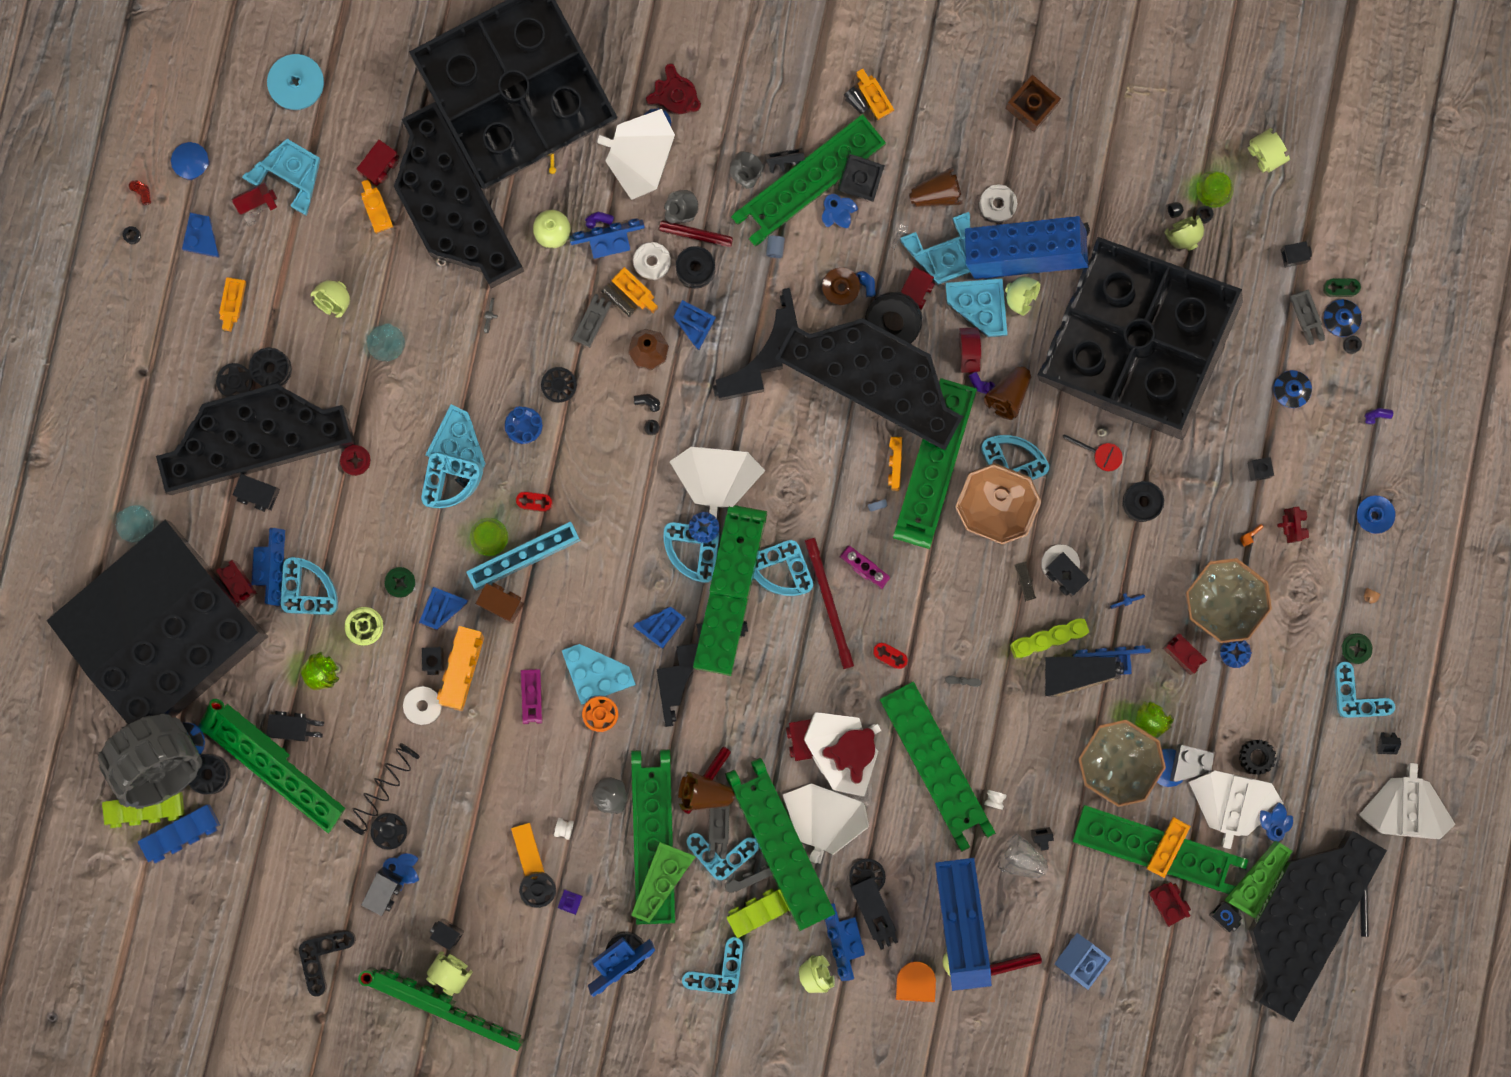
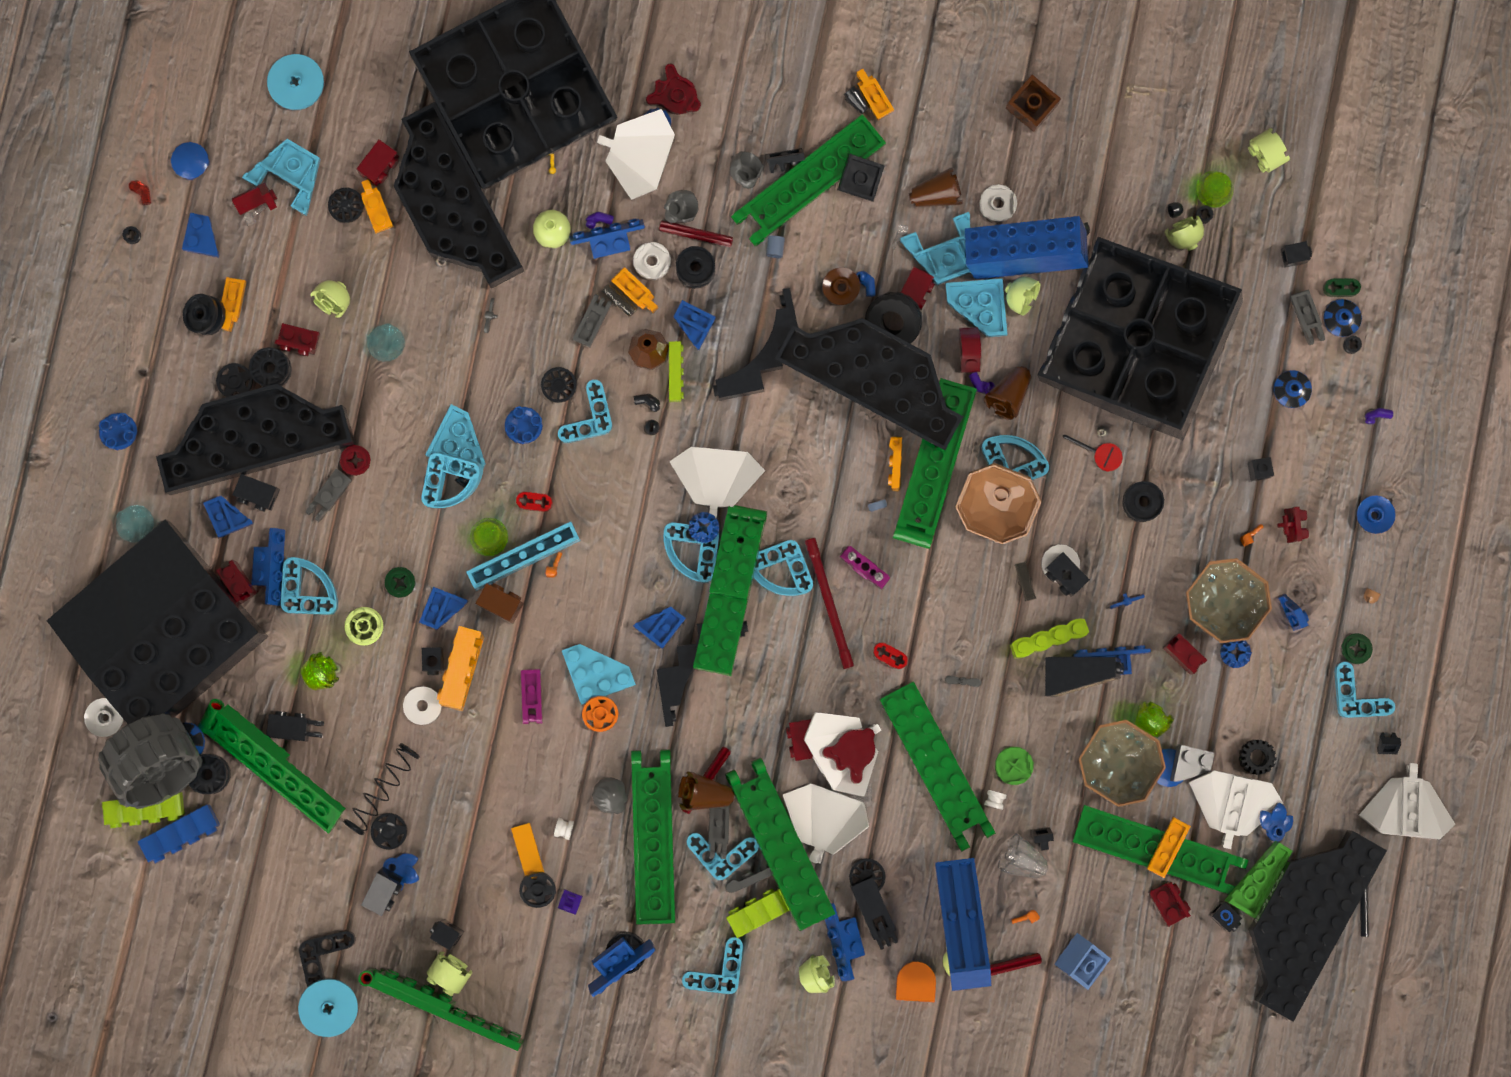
(94, 718): none -> white dish
(117, 431): none -> blue dish
(204, 314): none -> black wheel
(225, 517): none -> blue wing
(297, 339): none -> dark red bracket
(329, 494): none -> dark grey hinge
(332, 993): none -> medium azure piece
(345, 205): none -> black wheel
(552, 571): none -> orange hand
(593, 423): none -> medium azure beam
(663, 875): bright green wing -> none
(675, 371): none -> lime piece
(840, 213): blue plate -> none
(1014, 765): none -> bright green tile
(1031, 915): none -> orange hand
(1294, 613): none -> blue wing

